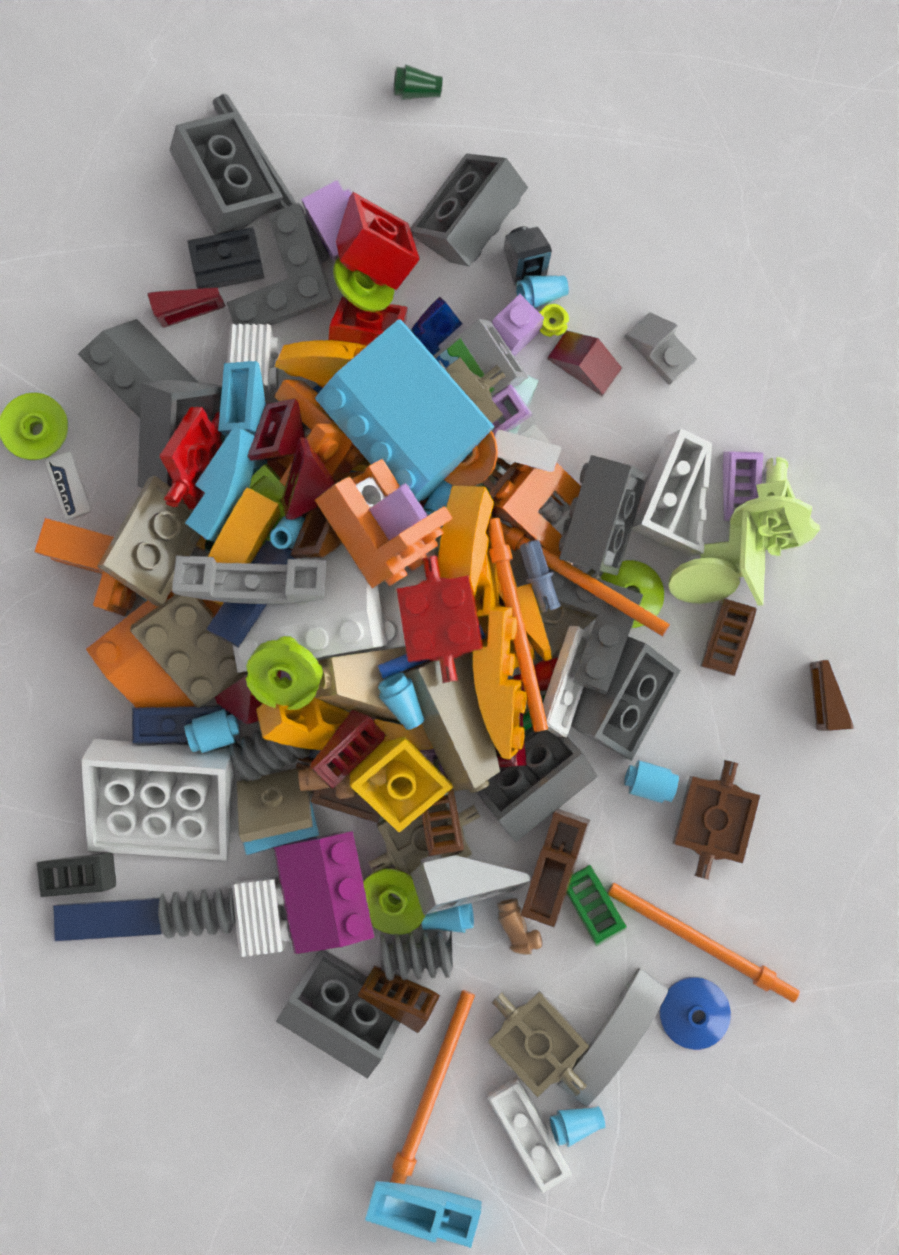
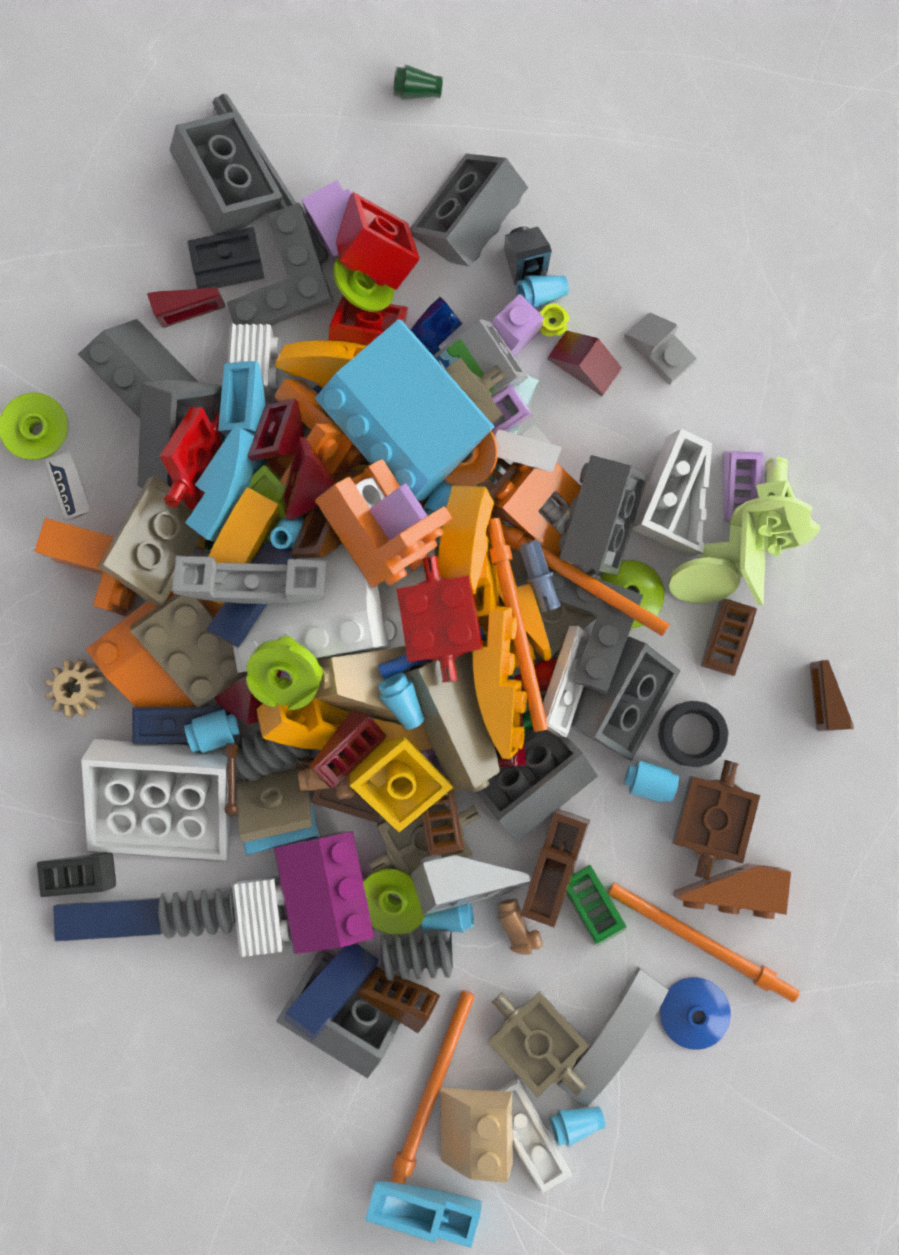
(79, 675): none -> tan gear
(231, 751): none -> reddish brown hinge
(330, 990): none -> dark blue tile
(477, 1133): none -> tan slope
(719, 728): none -> black tyre
(744, 887): none -> dark orange slope

